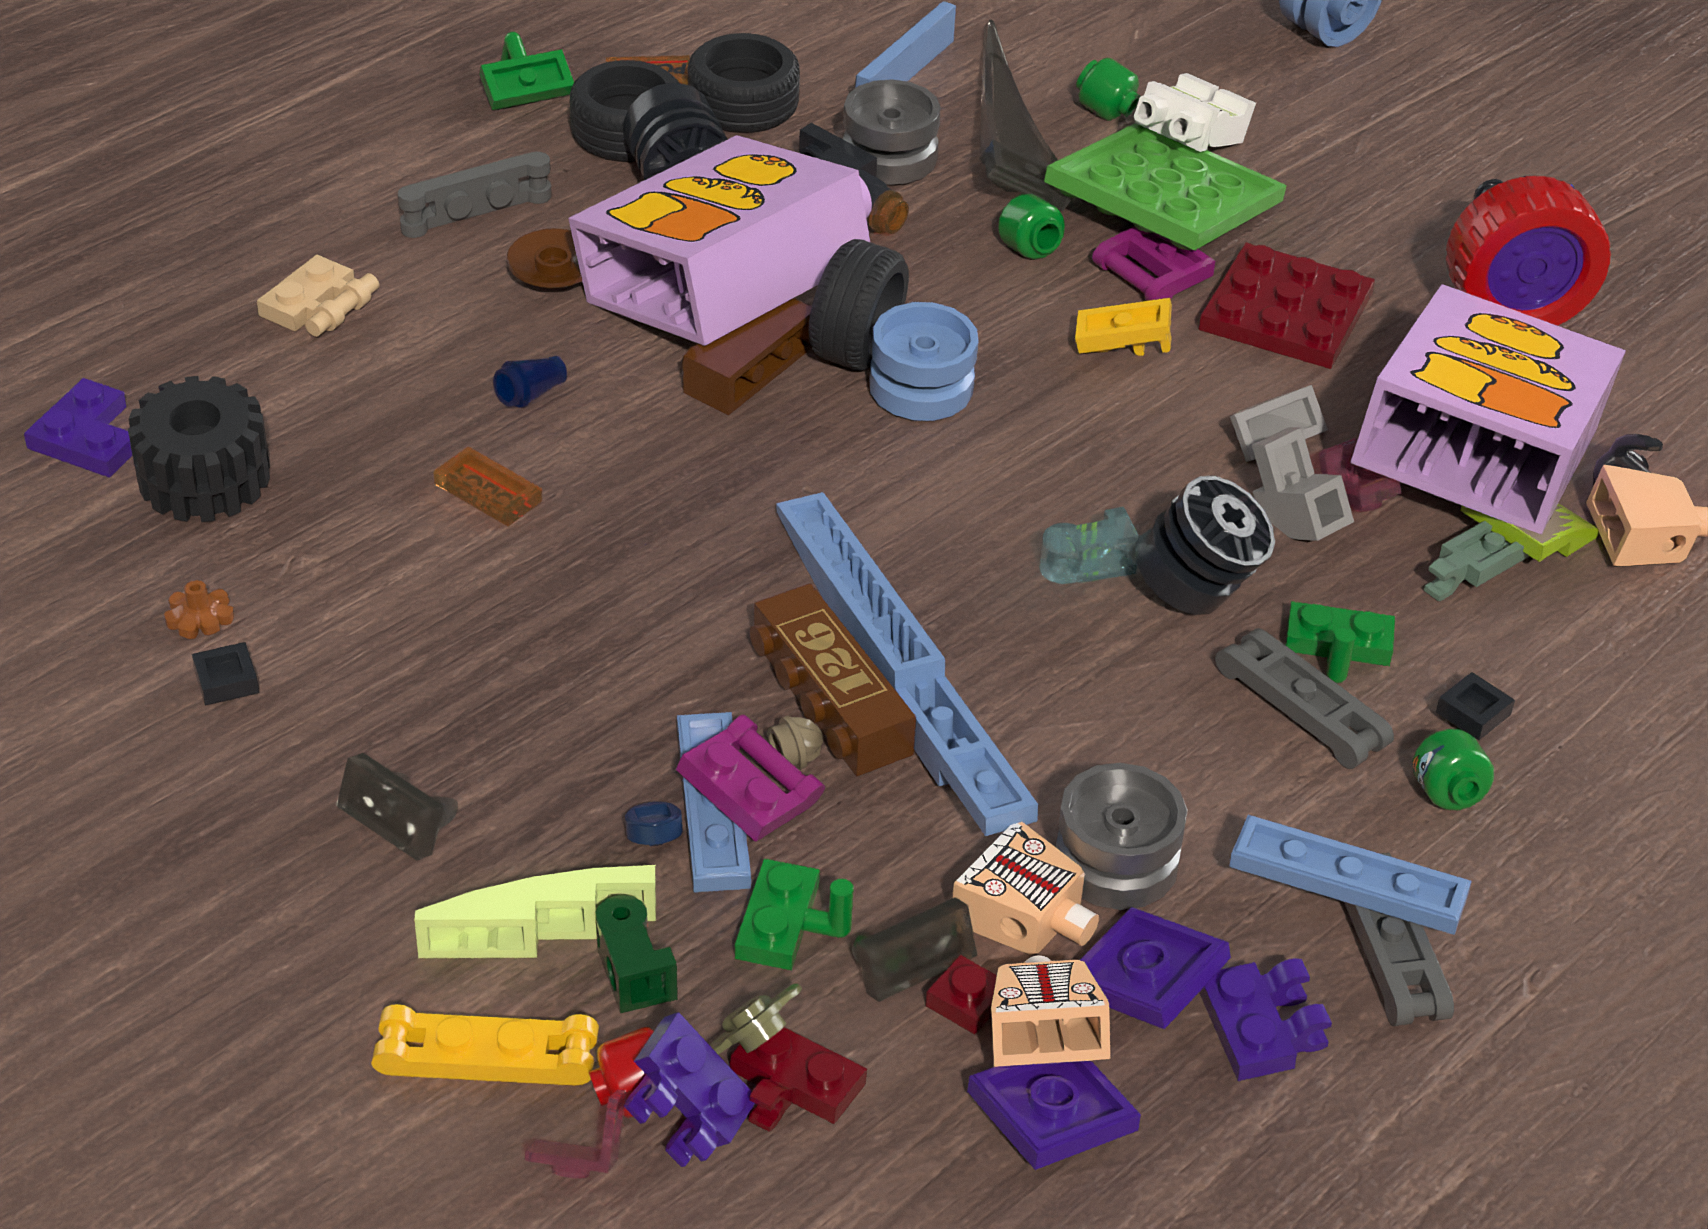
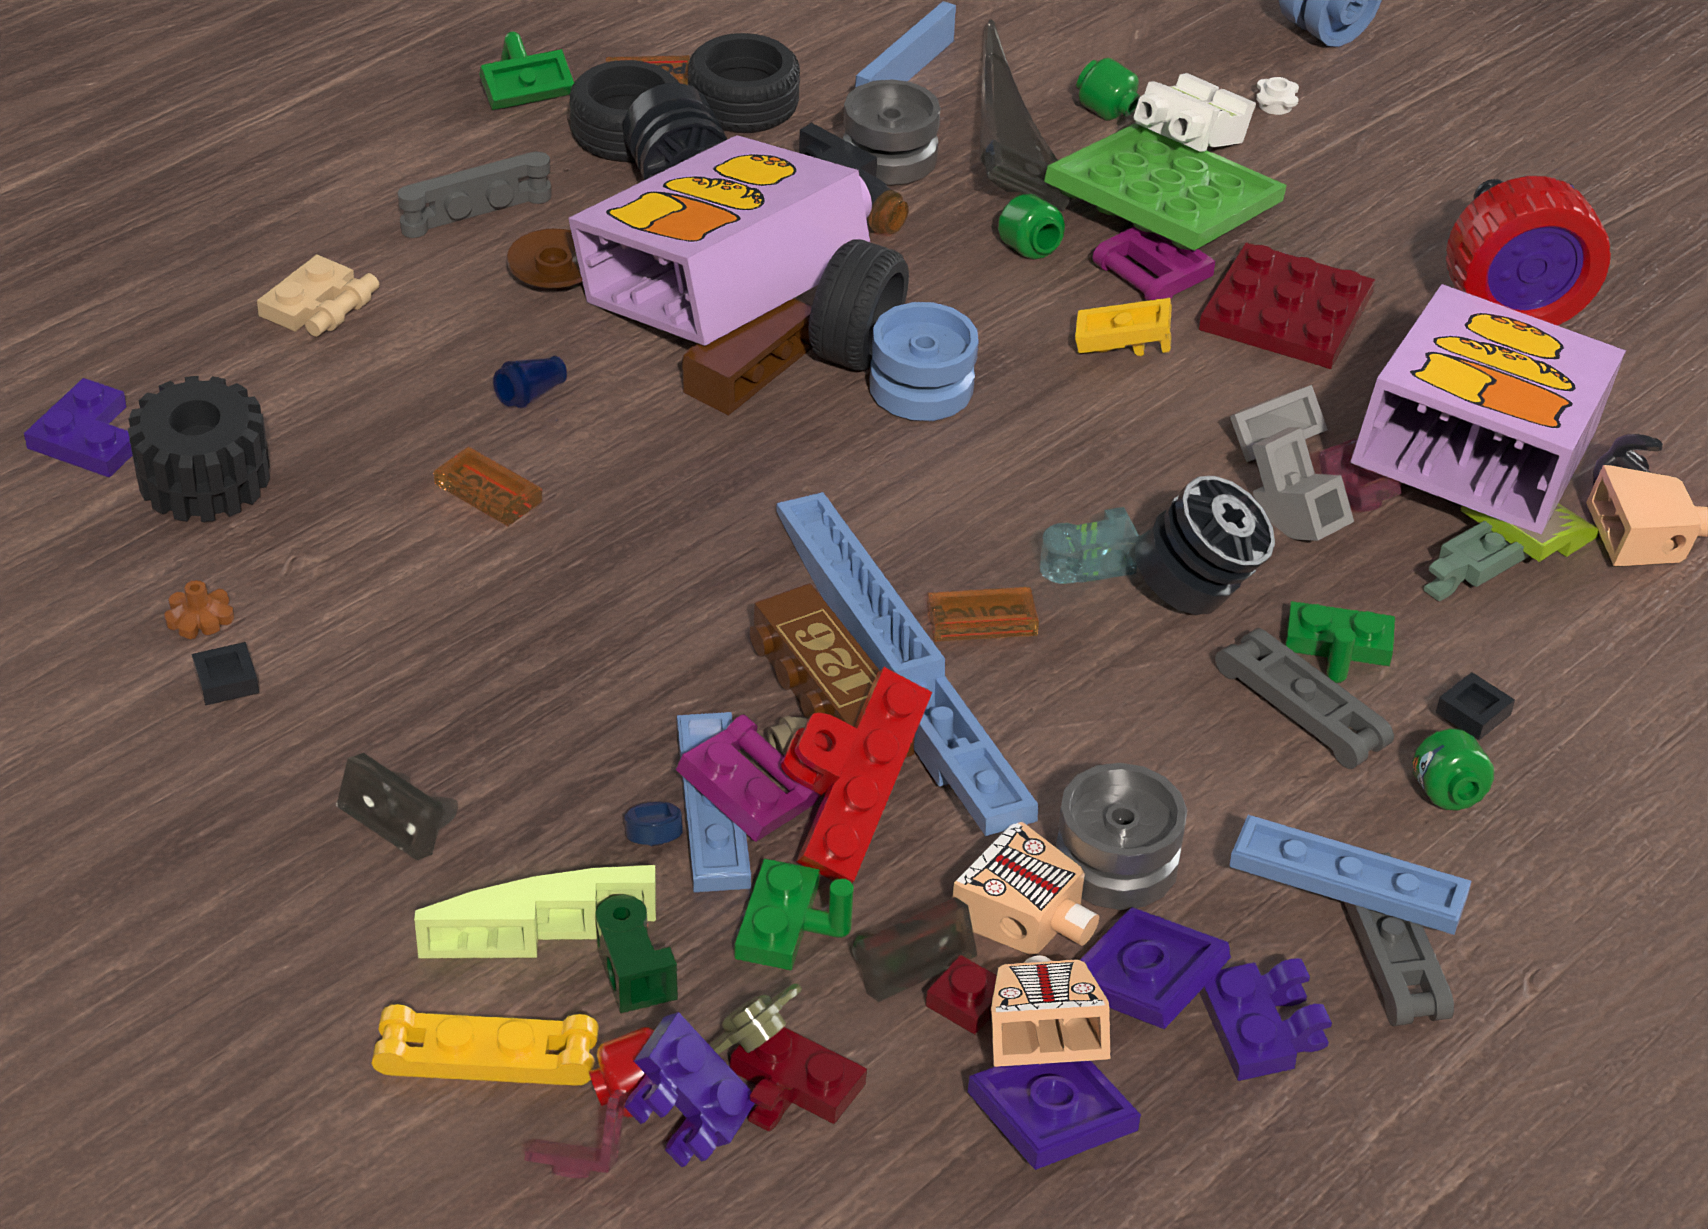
(855, 771): none -> red plate
(982, 614): none -> clear orange tile
(1277, 95): none -> white plate

